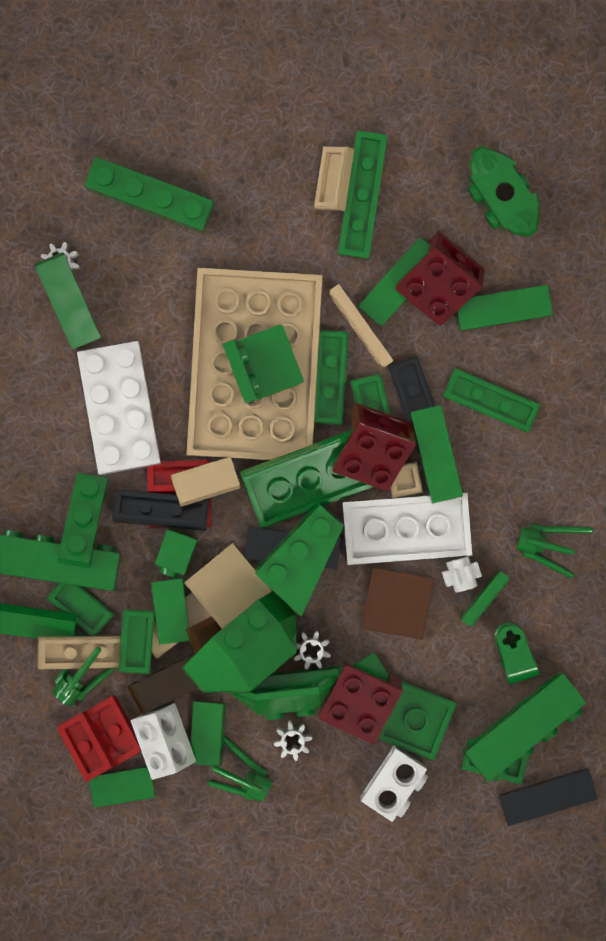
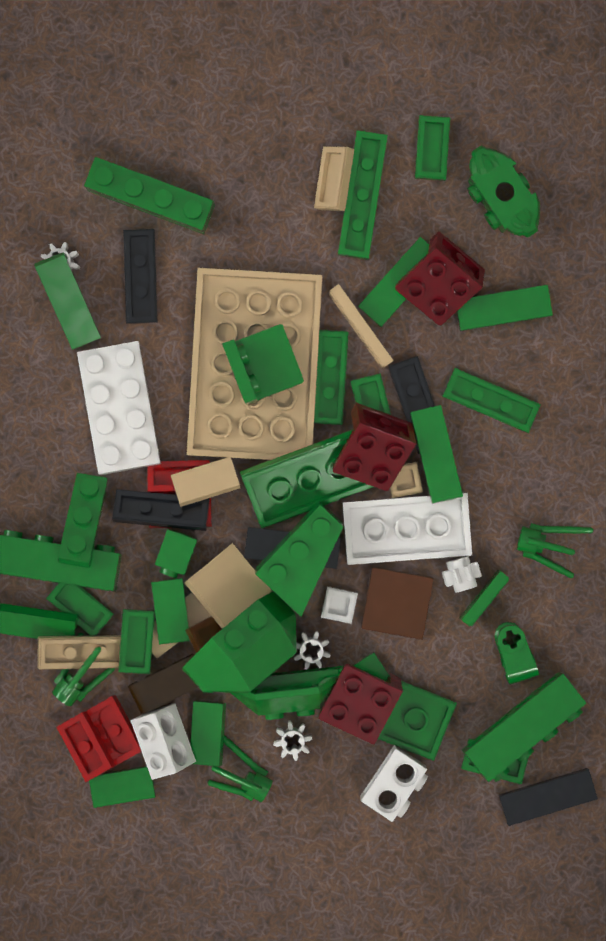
(140, 276): none -> black tile
(339, 605): none -> white tile
(432, 148): none -> green tile

